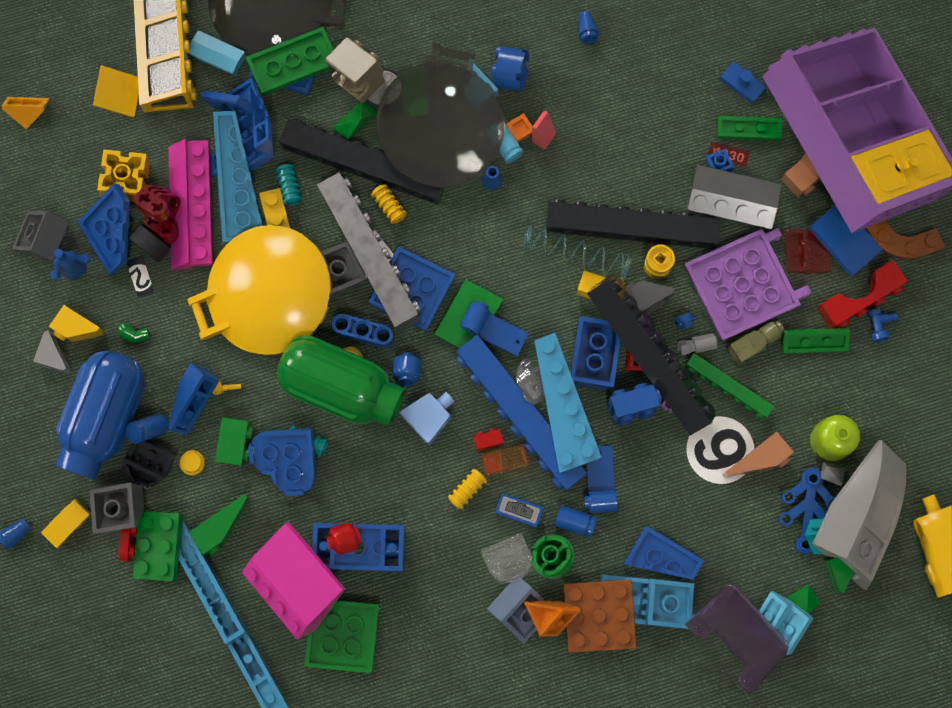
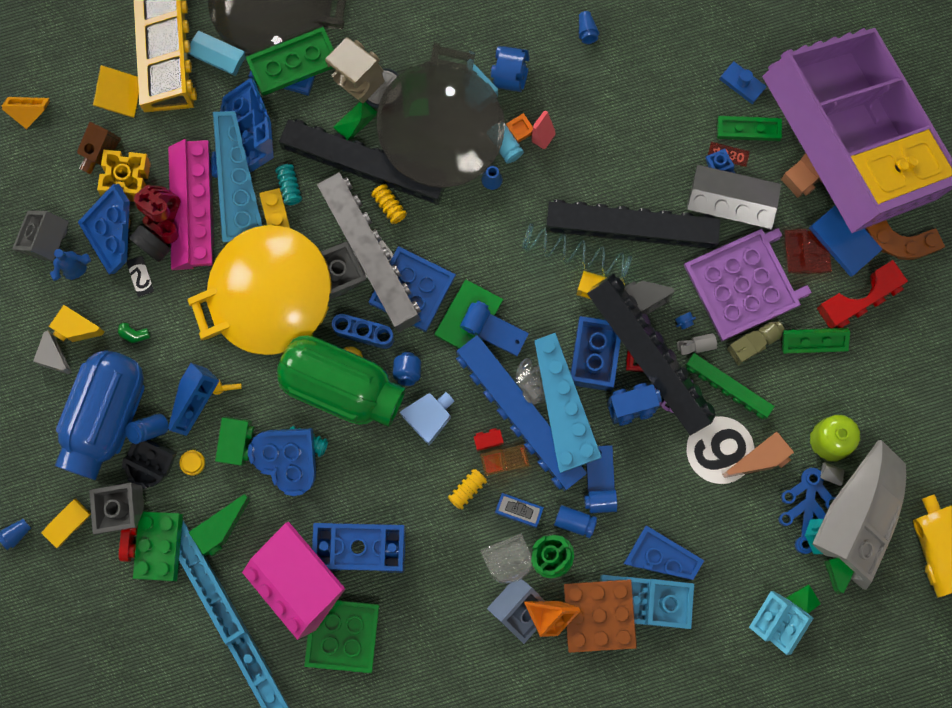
(92, 146): none -> reddish brown torso
(227, 102): blue tile -> none
(343, 538): red head -> none
(659, 261): yellow wheel -> none
(743, 632): clear purple windscreen -> none
(877, 319): blue piece -> none

